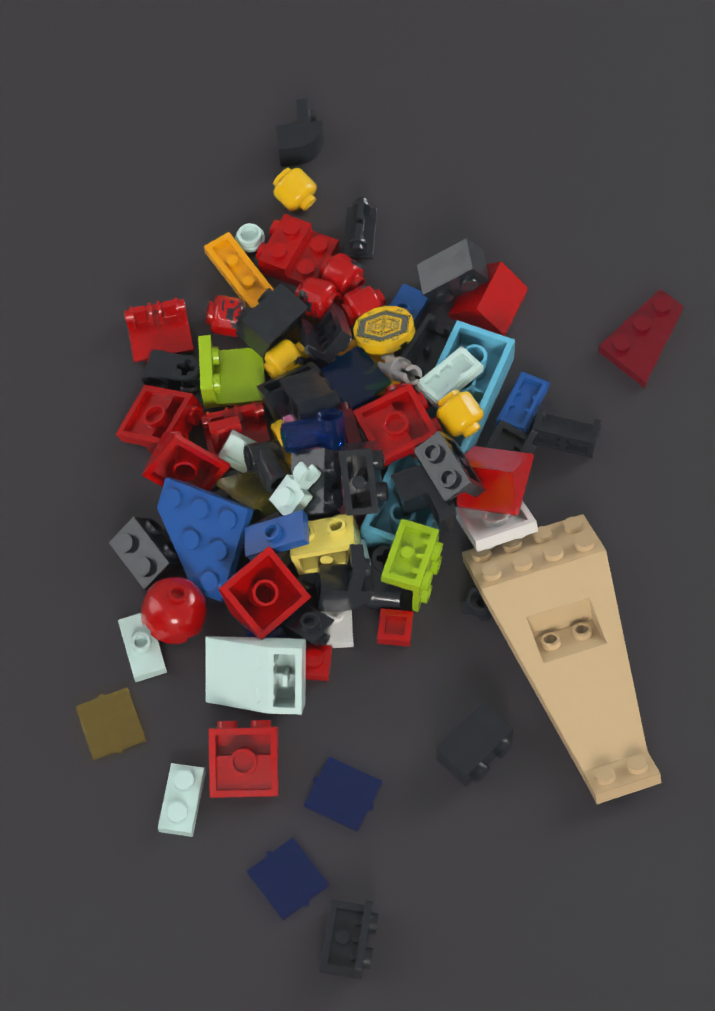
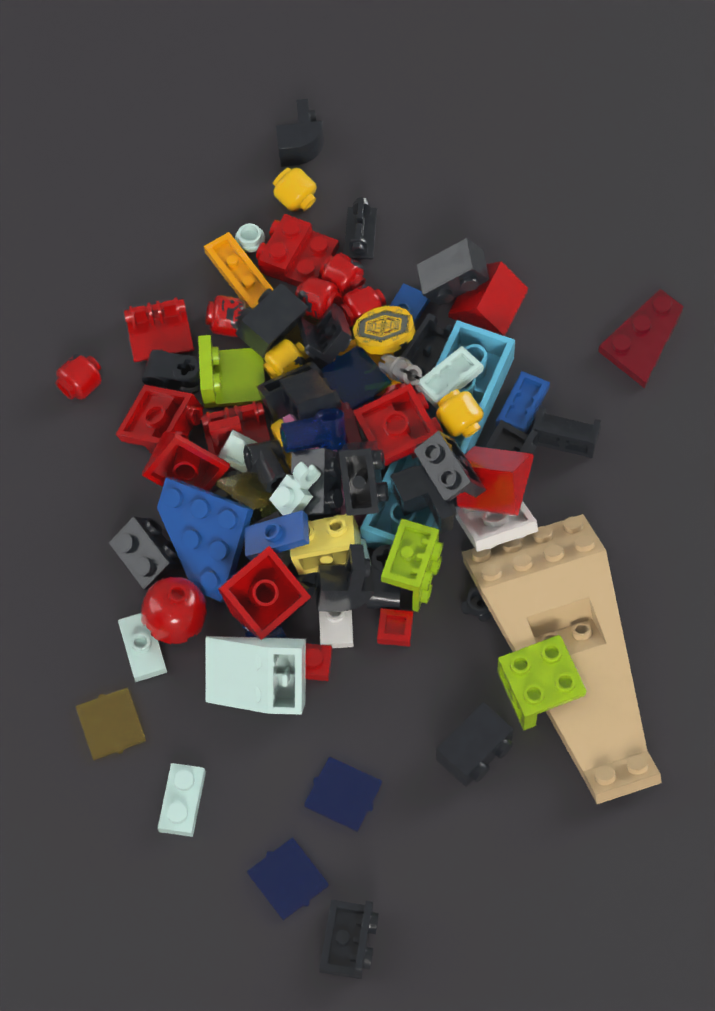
(78, 376): none -> red head
(244, 759): red plate -> none
(309, 624): black hinge -> none
(539, 679): none -> lime bracket

